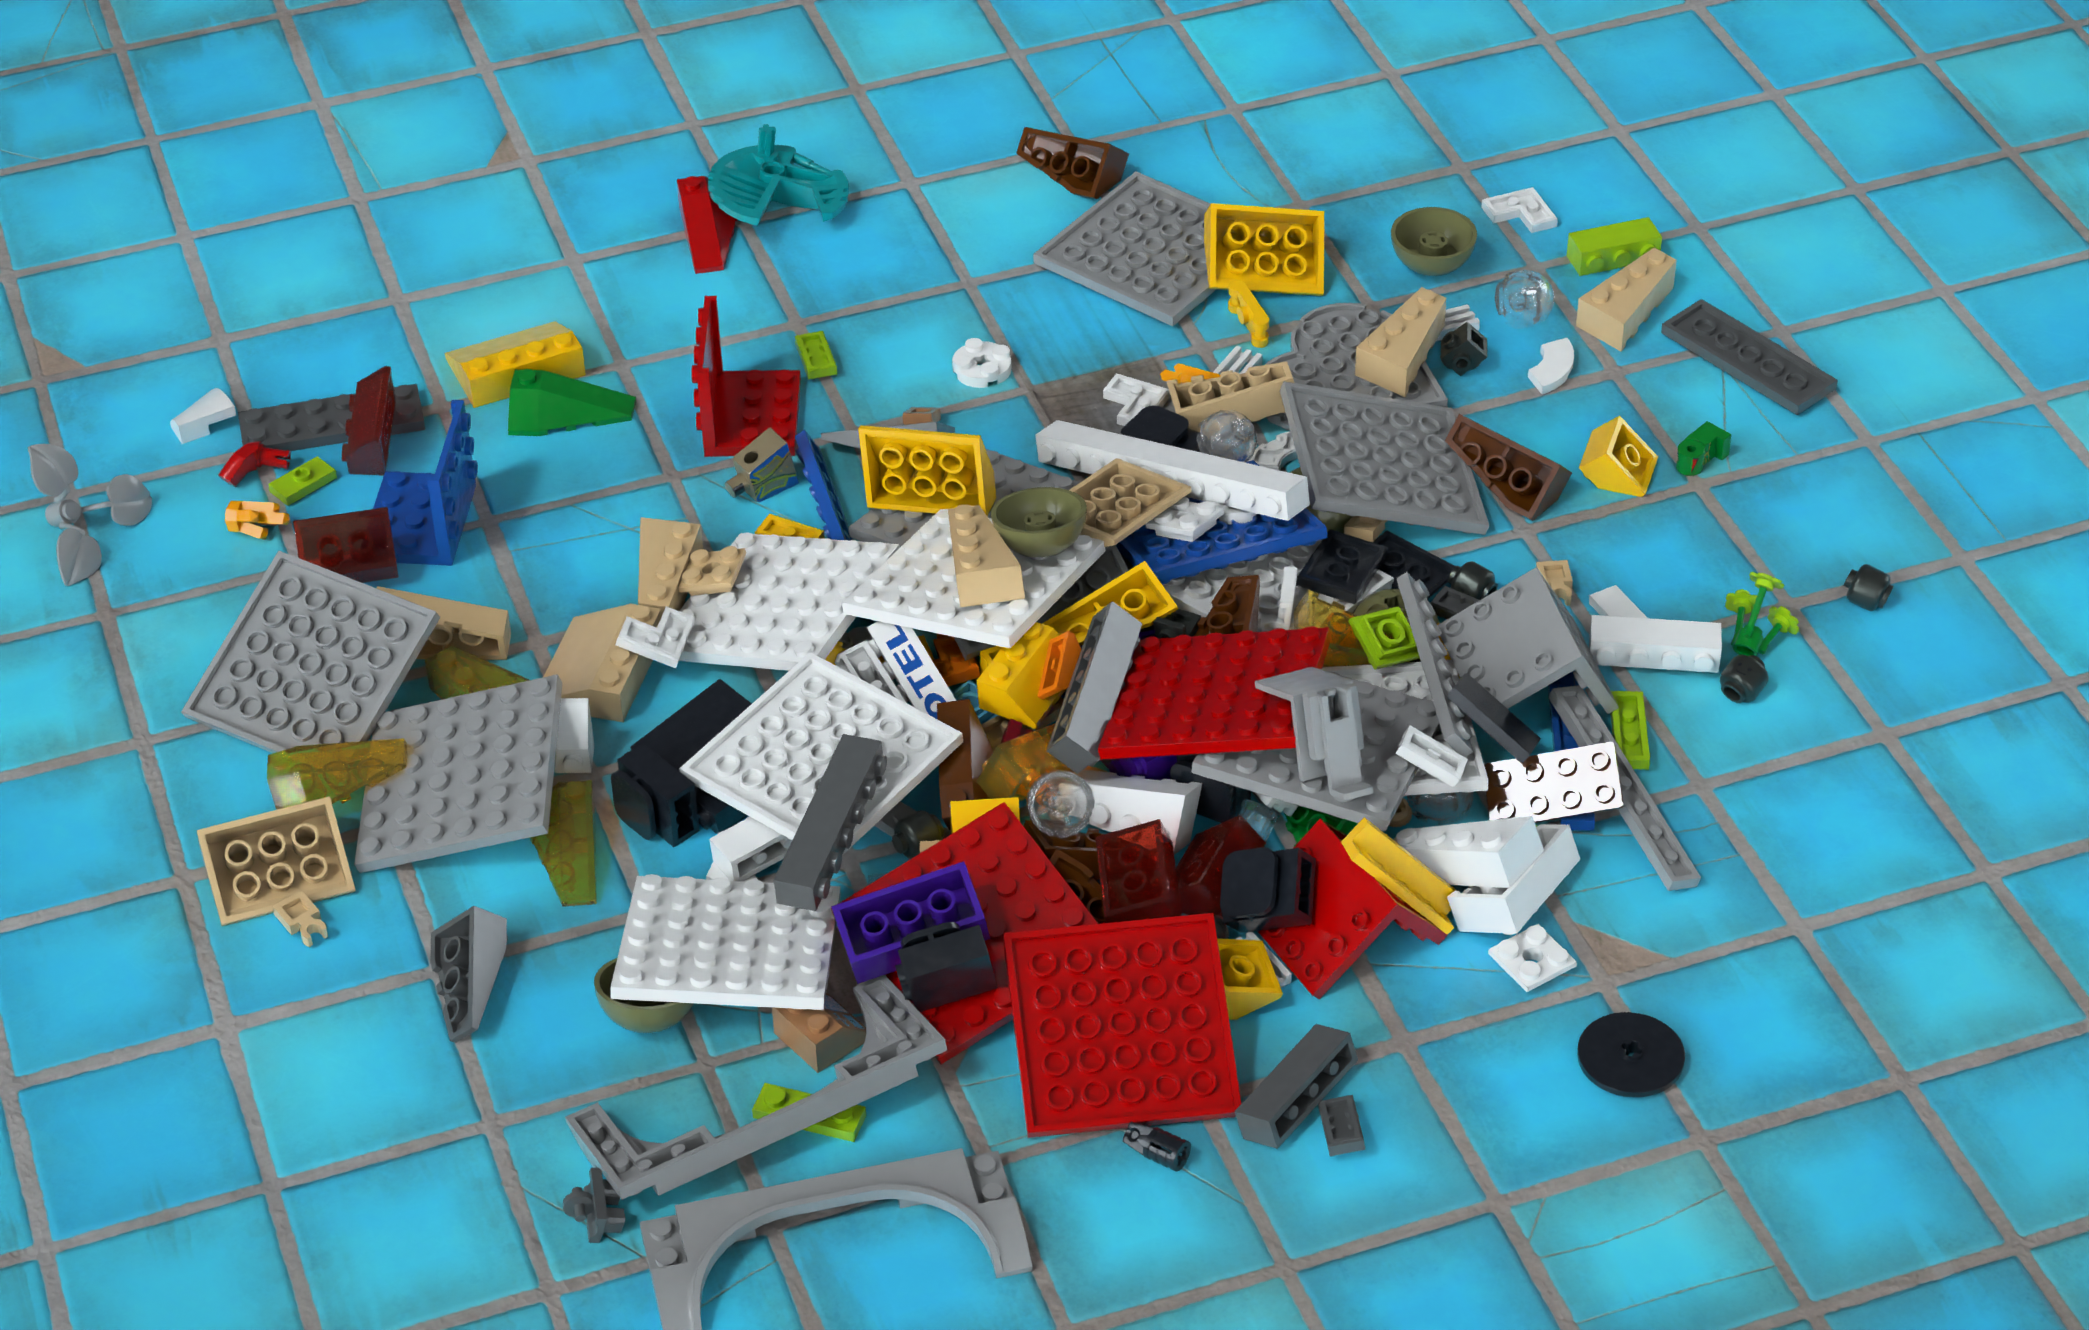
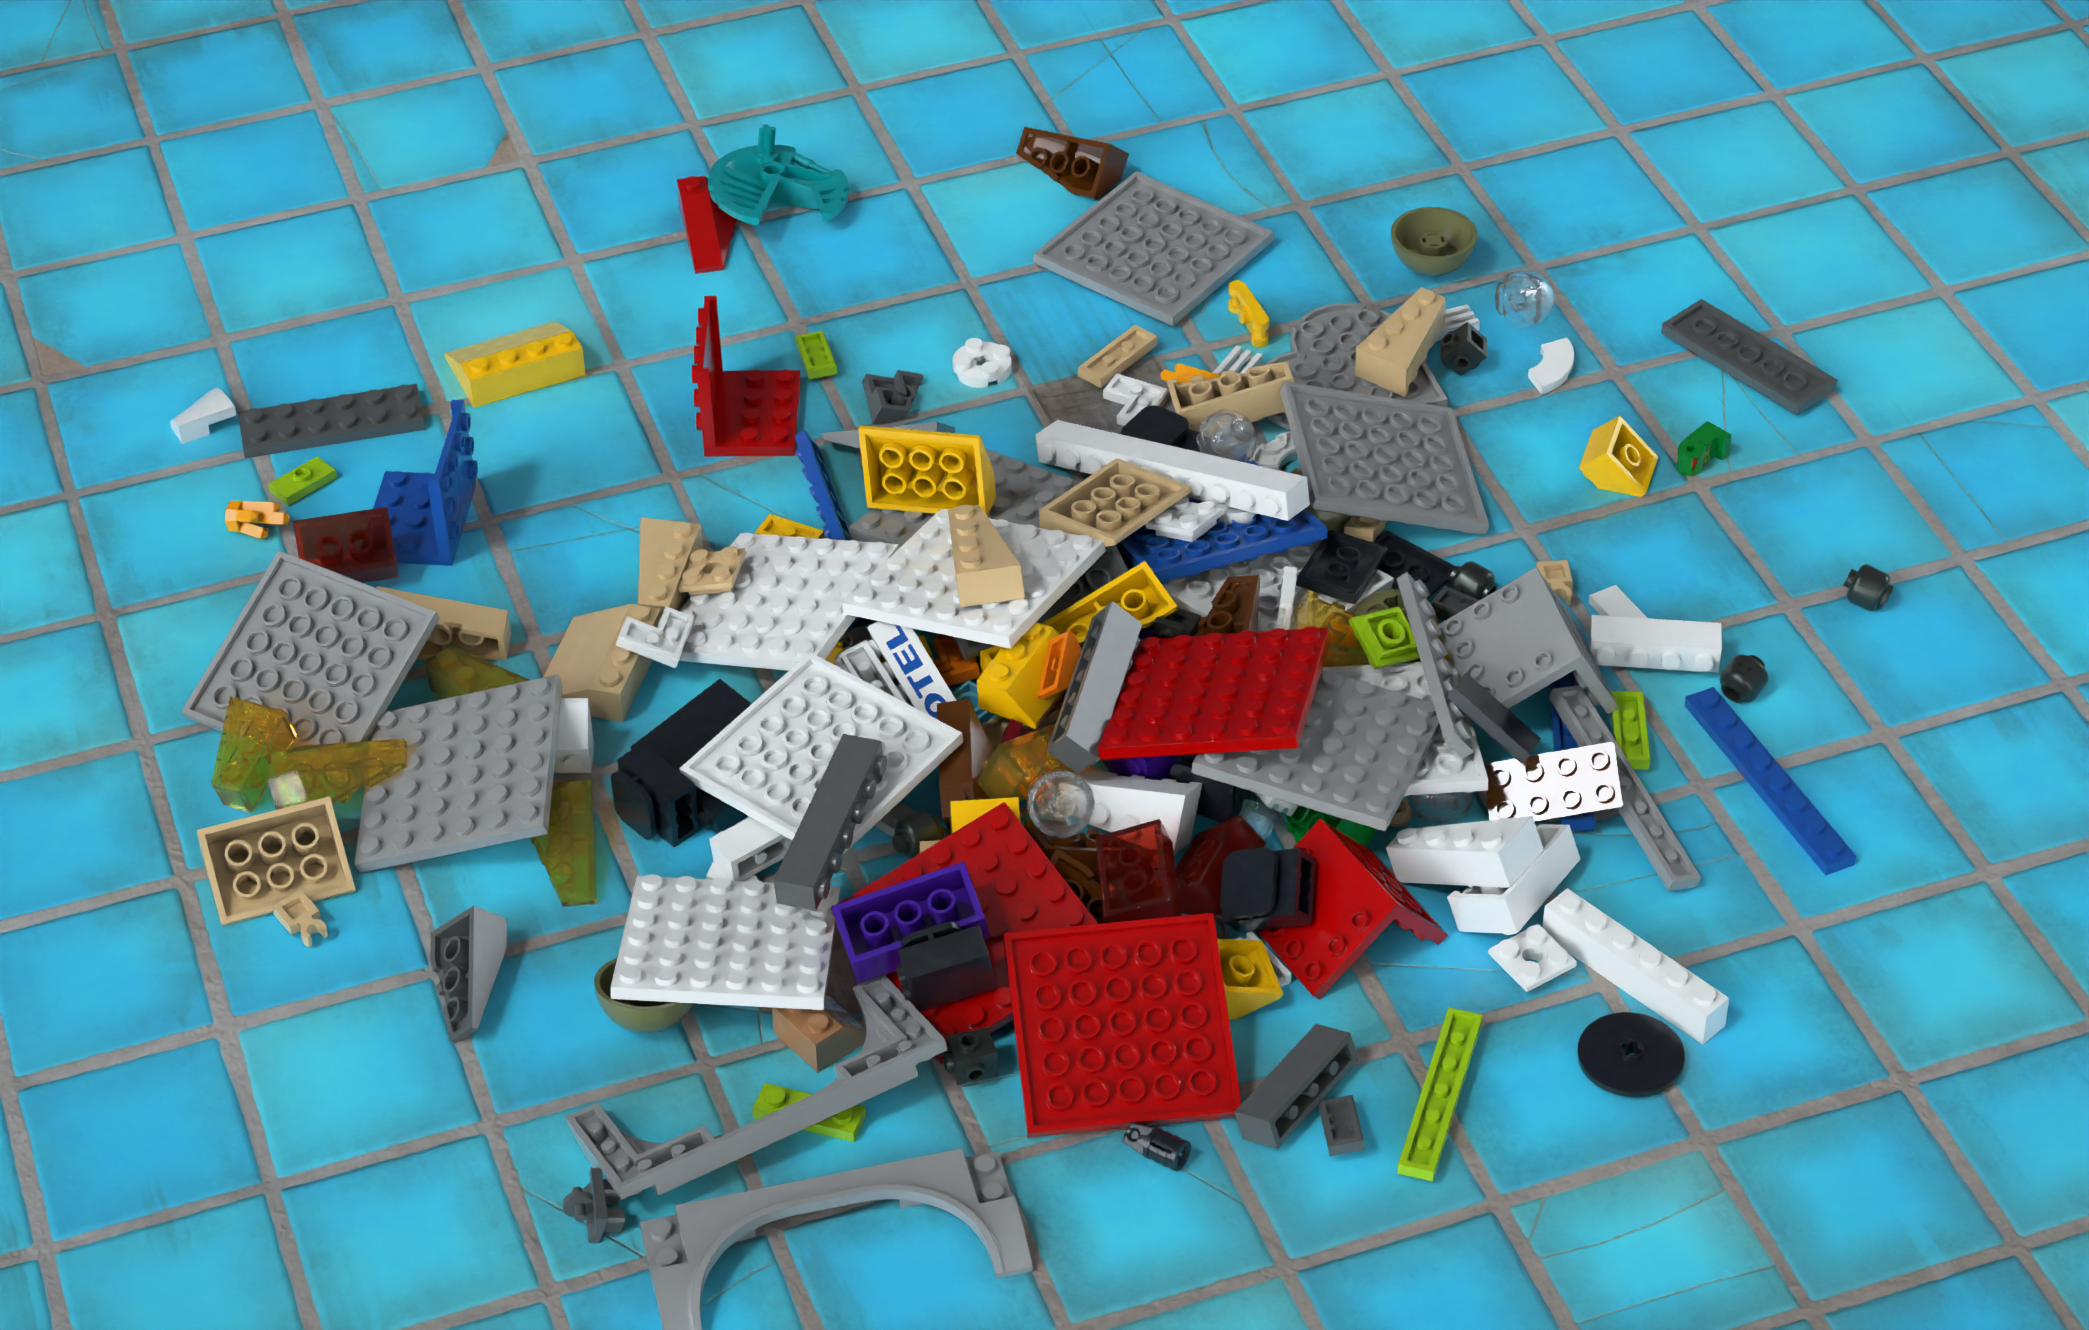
(80, 554): light grey plant -> none
(242, 757): none -> clear yellow wedge
(250, 458): red arm -> none
(370, 424): clear red slope -> none
(552, 401): green wedge -> none
(763, 468): dark tan torso -> none
(890, 397): none -> dark grey slope
(921, 415): medium nougat plate -> none
(971, 1056): none -> pearl dark grey brick
(1040, 520): olive piece -> none
(1117, 356): none -> tan plate
(1265, 248): yellow slope -> none
(1325, 727): light grey piece -> none
(1400, 872): yellow fence -> none
(1431, 756): white tile -> none
(1440, 1094): none -> lime plate
(1513, 472): reddish brown wedge -> none
(1522, 204): white tile -> none
(1611, 245): lime brick -> none
(1626, 298): tan wedge -> none
(1636, 966): none -> white brick
(1749, 639): plant -> none
(1770, 781): none -> blue plate

